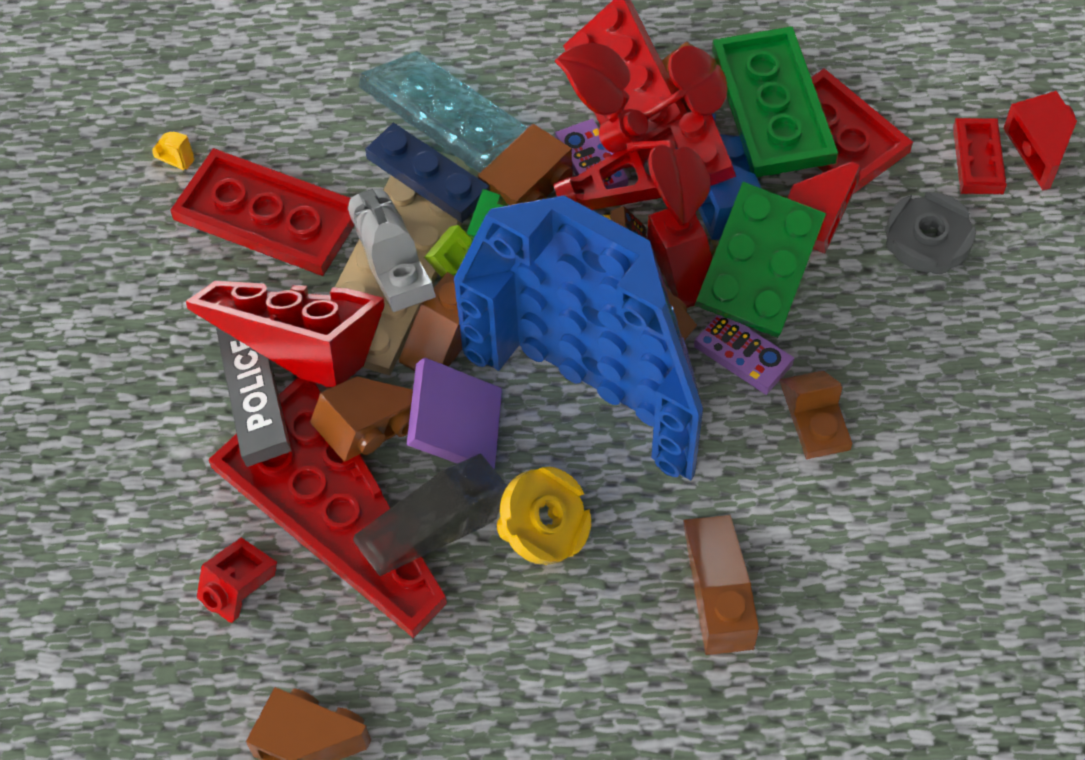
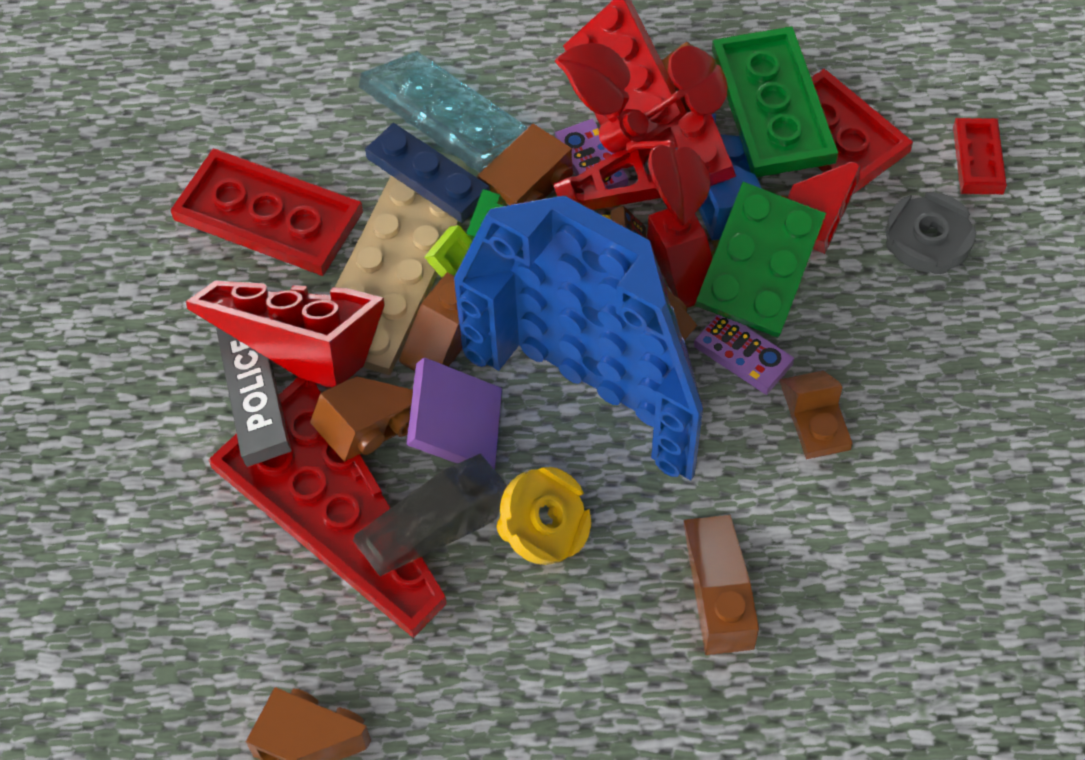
(175, 150): yellow tile -> none
(232, 577): red bracket -> none
(389, 250): light grey plate -> none
(1041, 134): red slope -> none

